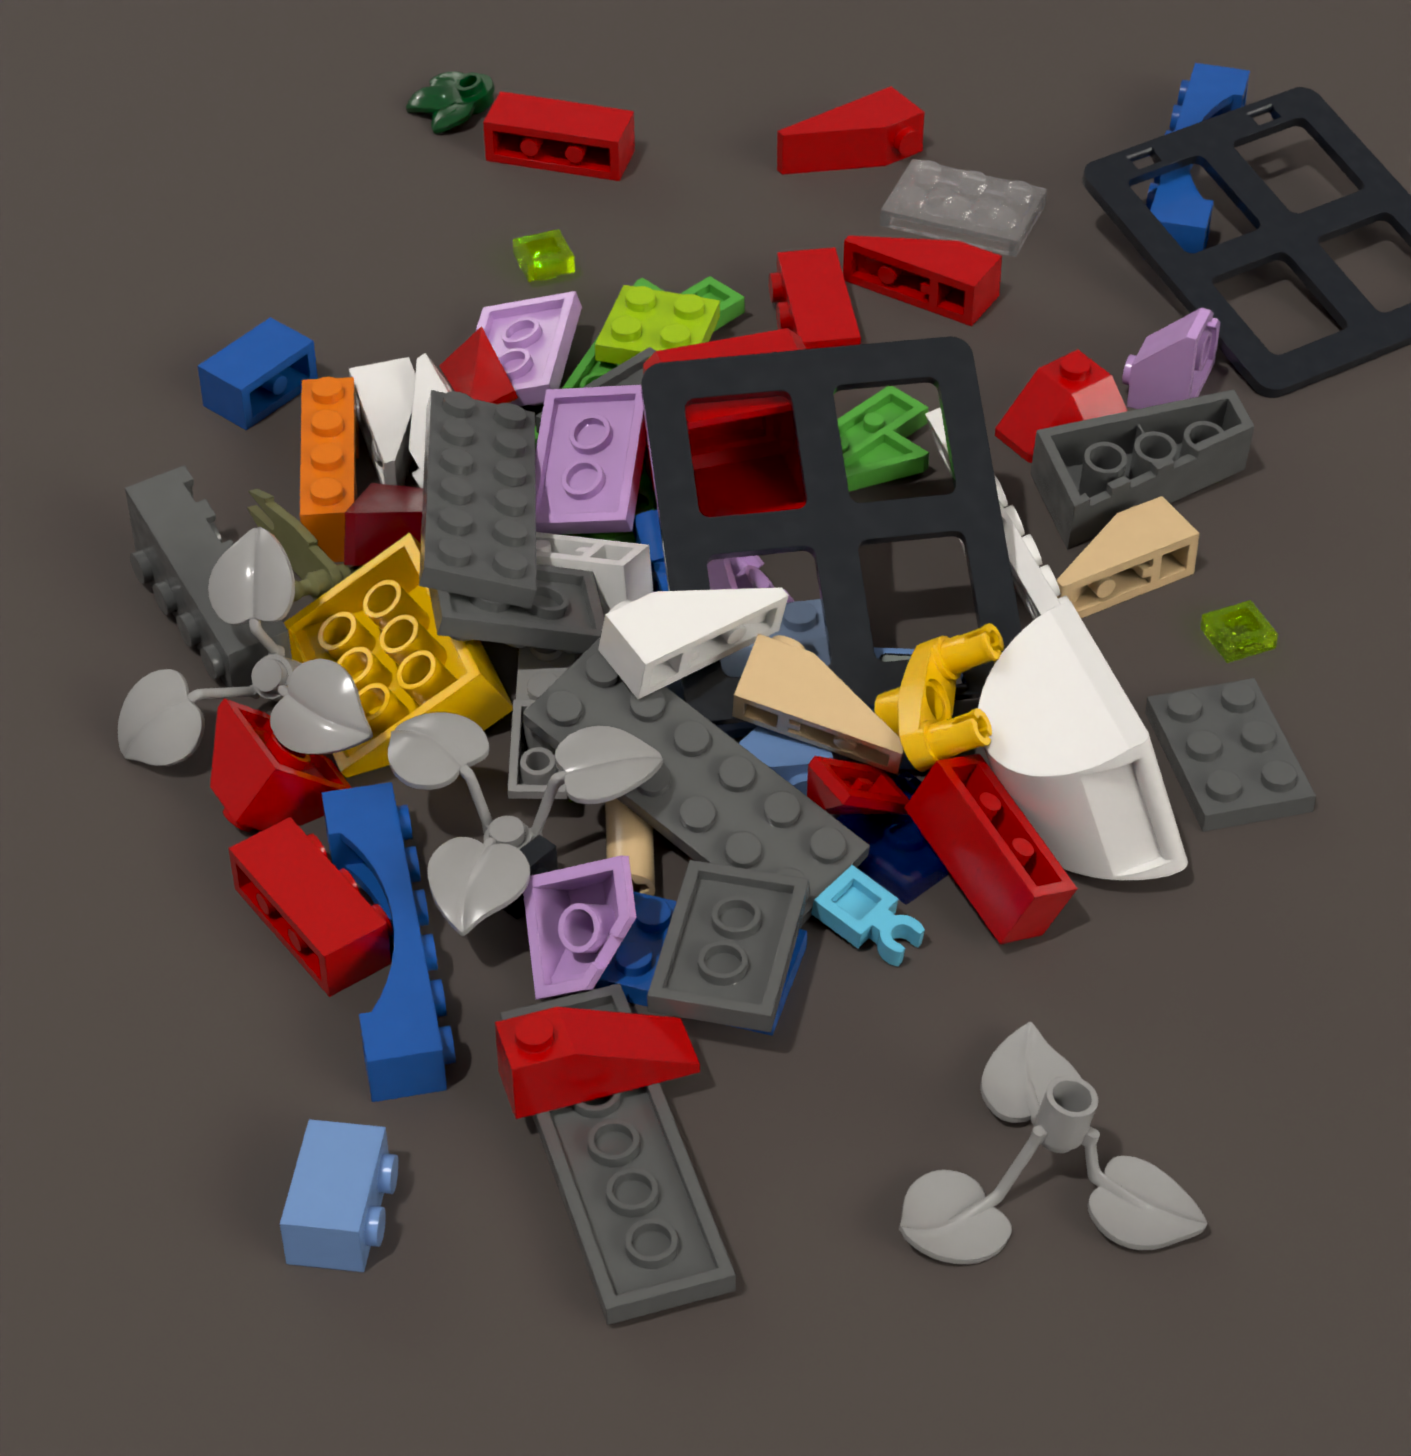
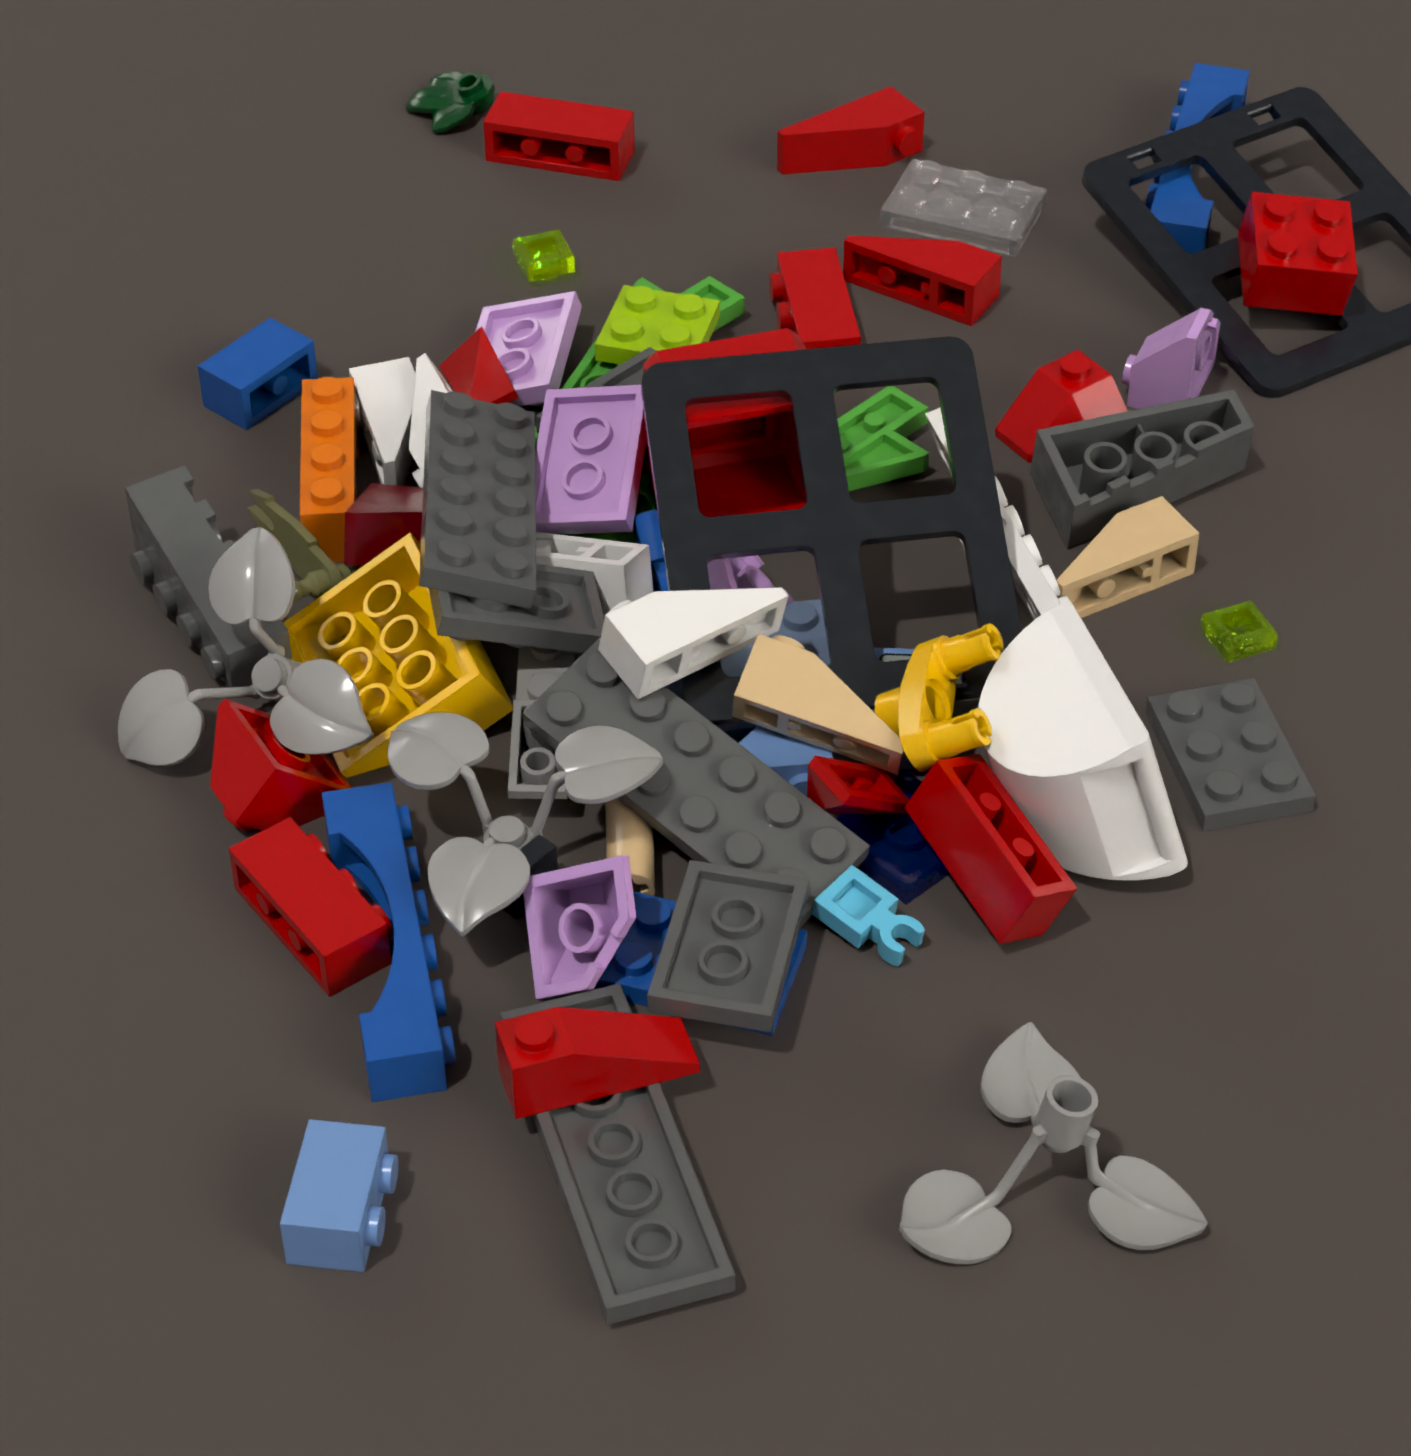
(1297, 253): none -> red brick

